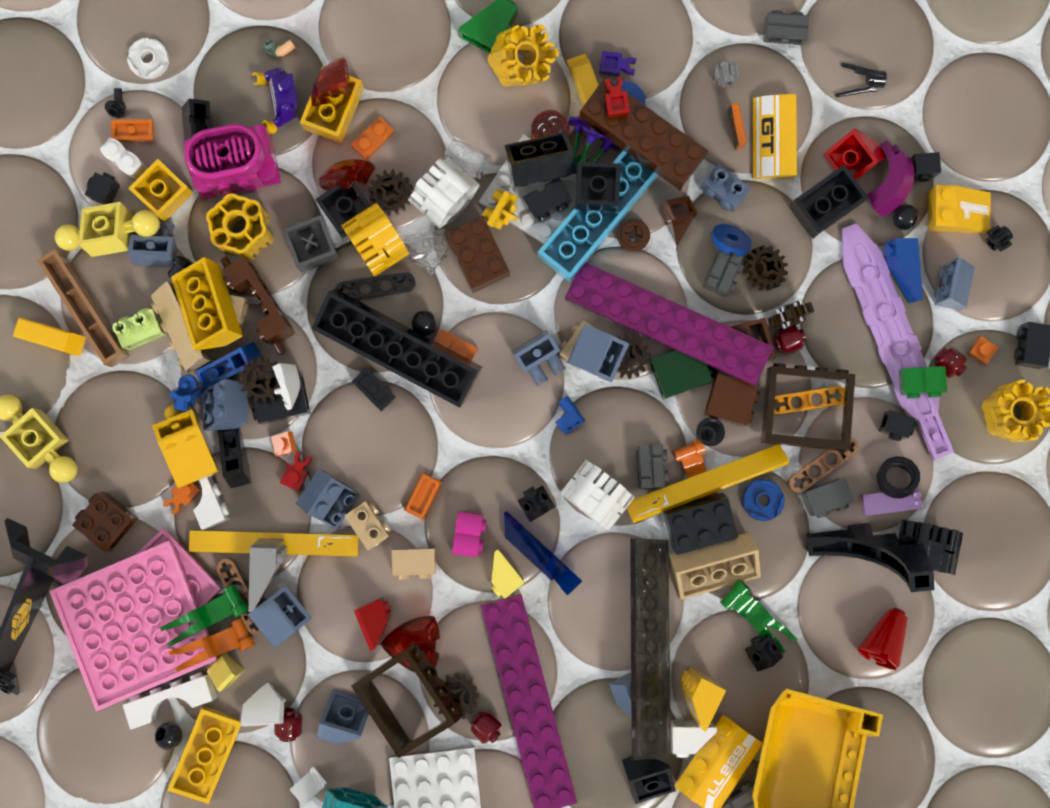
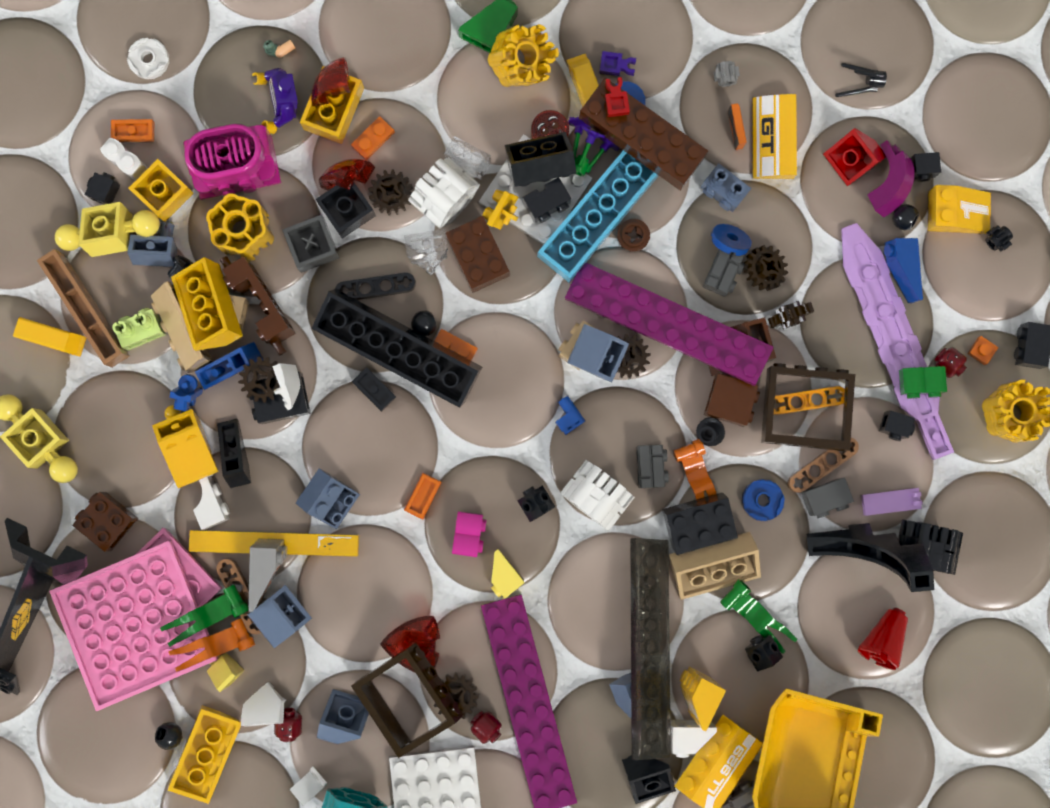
(117, 107): black plate -> none
(145, 709): white arch -> none
(182, 495): orange plate -> none
(195, 117): black brick -> none
(224, 406): sand blue slope -> none
(283, 443): orange plate -> none
(295, 474): red plate -> none
(368, 525): tan brick -> none
(373, 621): red slope -> none
(375, 239): yellow piece -> none
(414, 562): tan brick -> none
(536, 351): sand blue brick -> none
(539, 554): clear blue wedge -> none
(597, 186): black brick -> none
(678, 216): reddish brown slope -> none
(679, 373): dark green brick -> none
(707, 483): yellow tile -> none
(786, 28): dark grey brick -> none
(789, 339): dark red head -> none
(828, 201): black brick -> none
(904, 463): black tyre -> none
(954, 284): sand blue slope -> none

